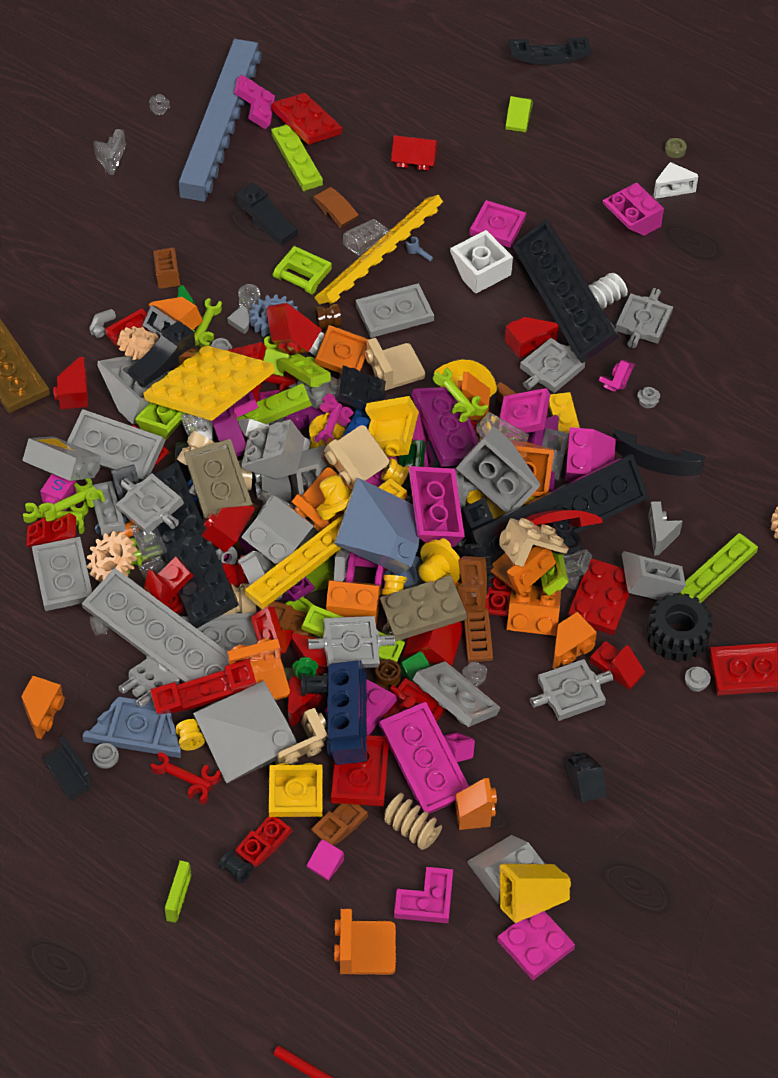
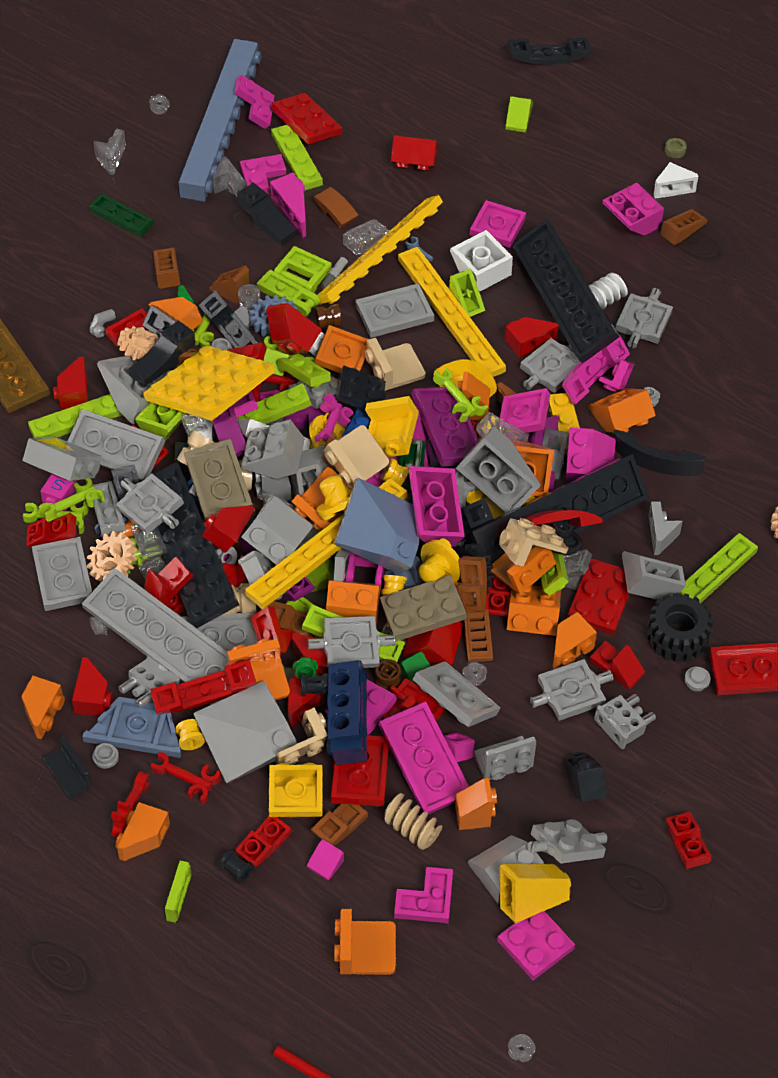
(65, 420): none -> lime plate
(91, 691): none -> red slope
(121, 215): none -> dark green tile
(123, 810): none -> red bar
(143, 832): none -> orange slope
(227, 321): none -> black slope
(228, 178): none -> clear slope
(230, 282): none -> dark orange slope
(260, 169): none -> dark pink plate
(275, 284): none -> lime plate
(289, 197): none -> dark pink slope
(334, 272): none -> light grey piece
(451, 311): none -> yellow plate
(466, 292): none -> lime slope
(506, 757): none -> light grey bracket
(521, 1041): none -> clear plate
(567, 841): none -> light grey plate
(586, 373): none -> dark pink slope
(621, 720): none -> light grey piece
(623, 409): none -> orange slope
(680, 227): none -> dark orange slope
(688, 840): none -> red slope

